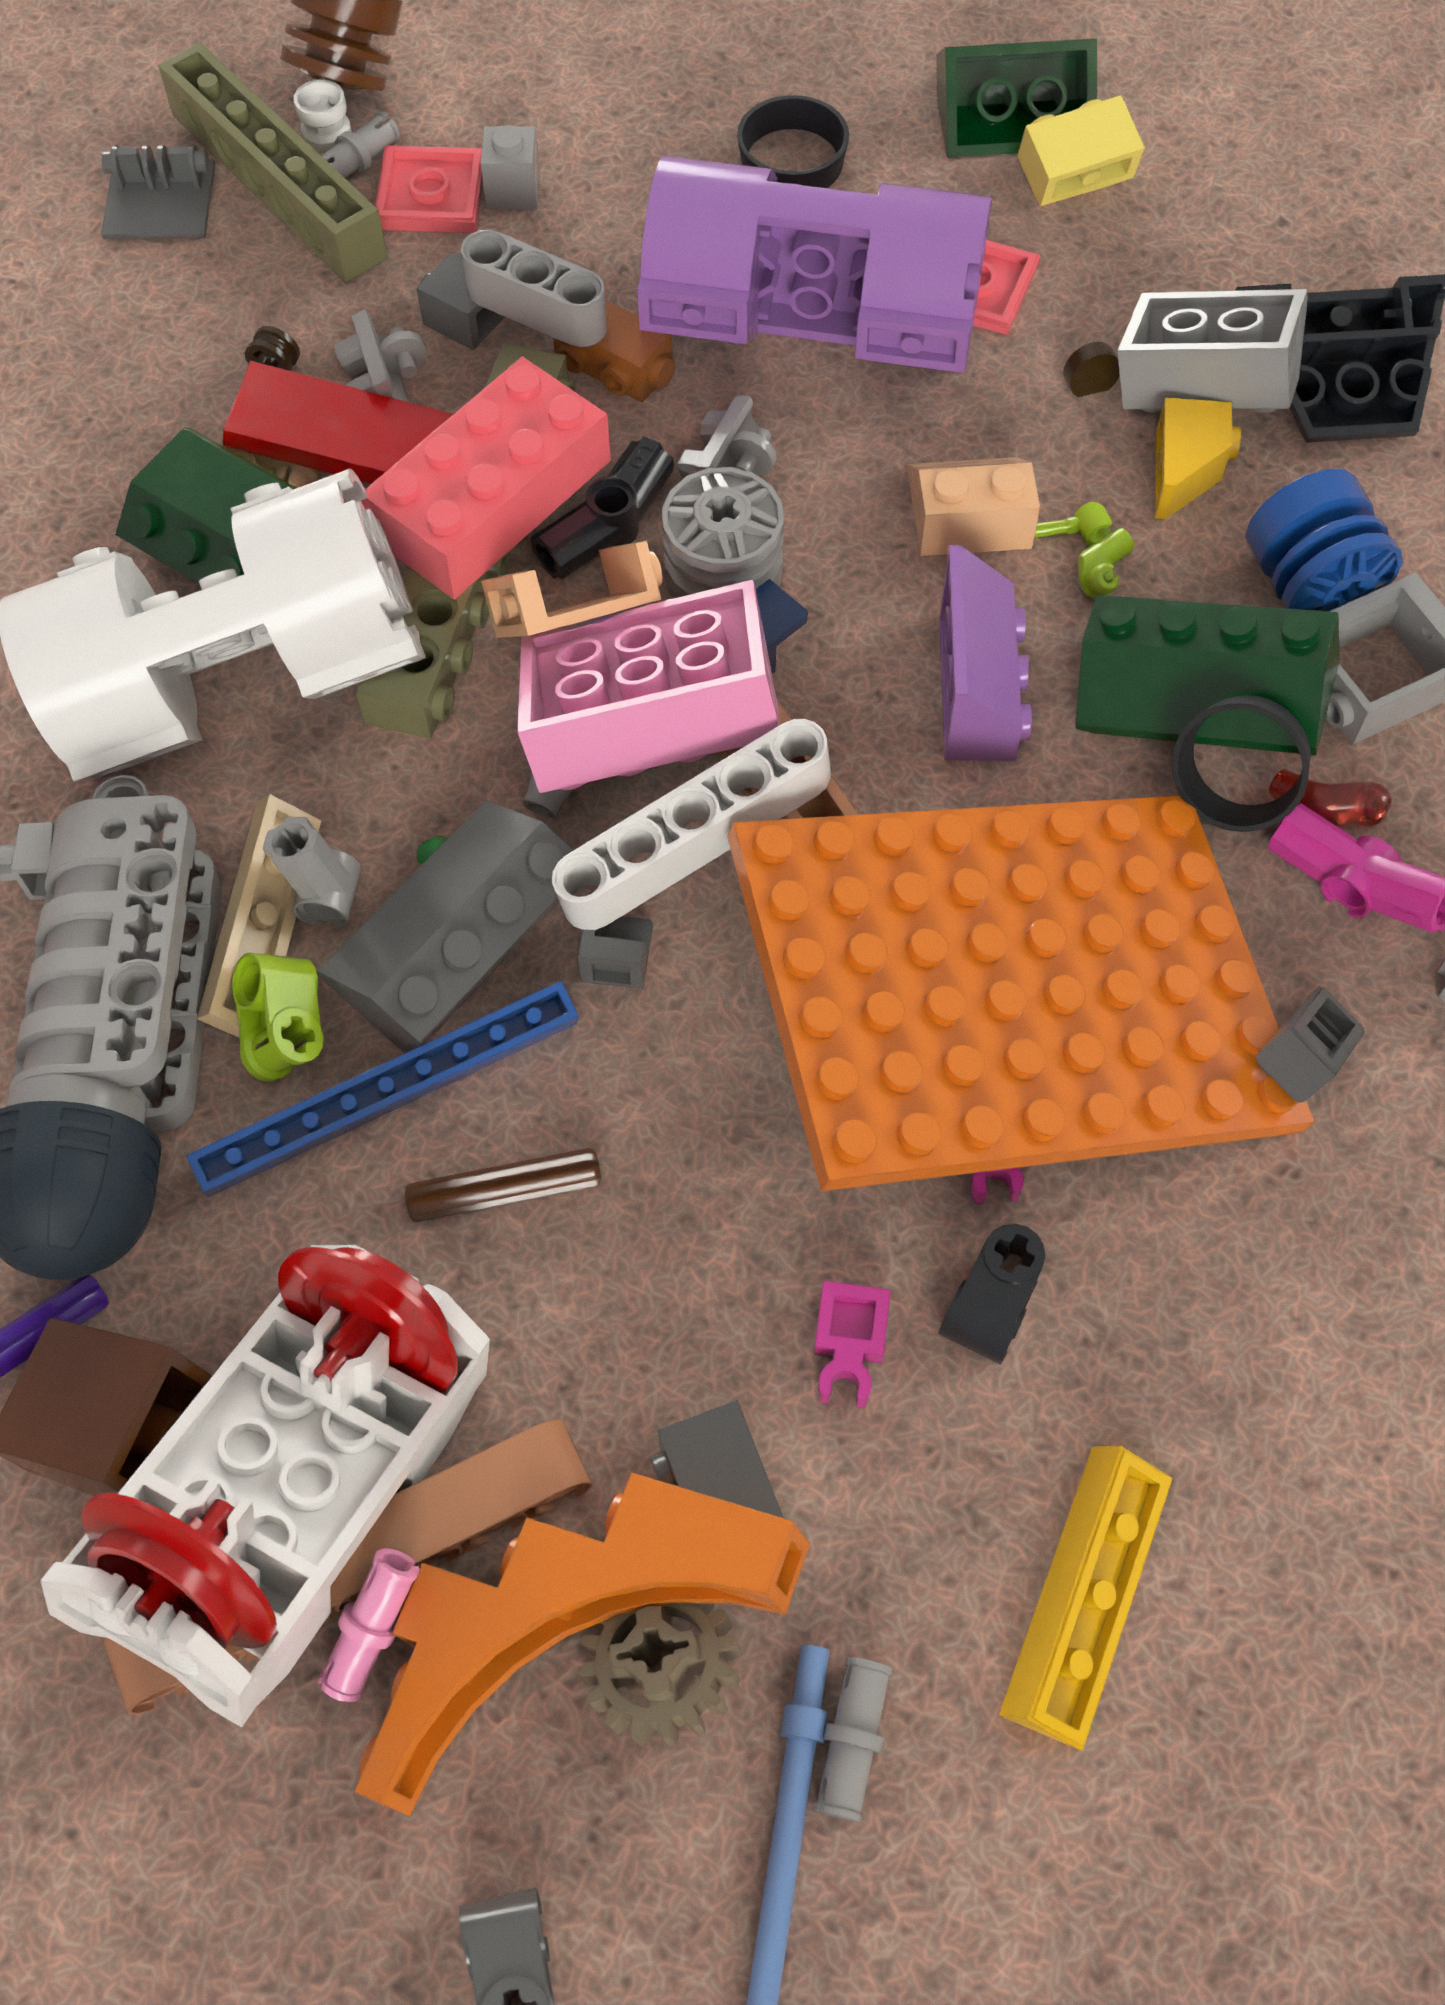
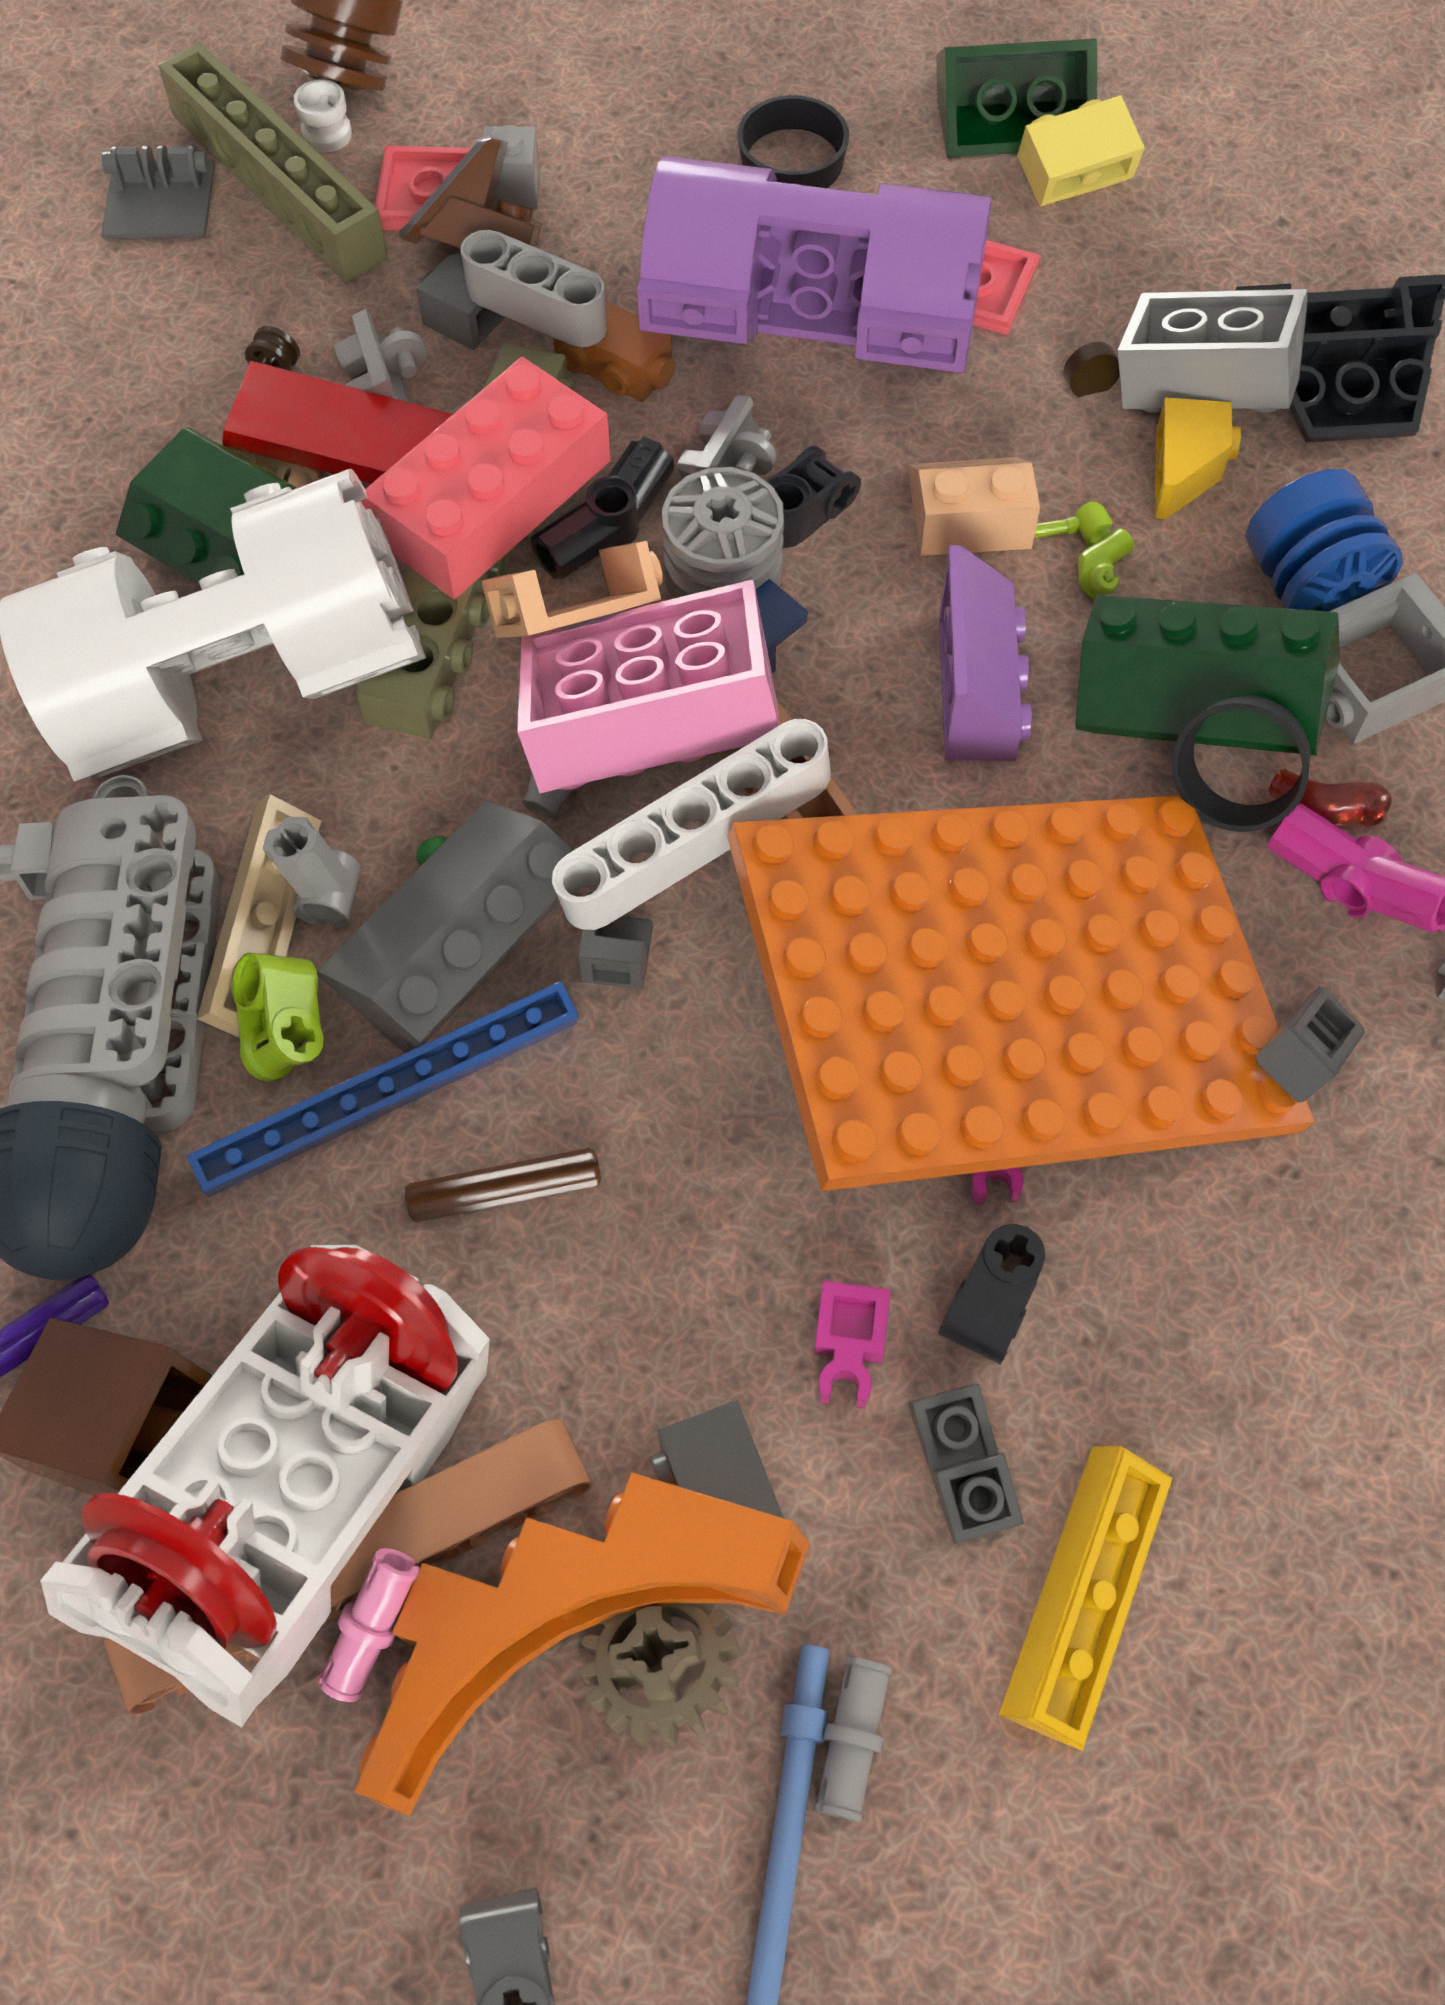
(356, 149): light grey pin -> none
(466, 199): none -> reddish brown piece
(812, 494): none -> black piece
(965, 1463): none -> dark grey slope

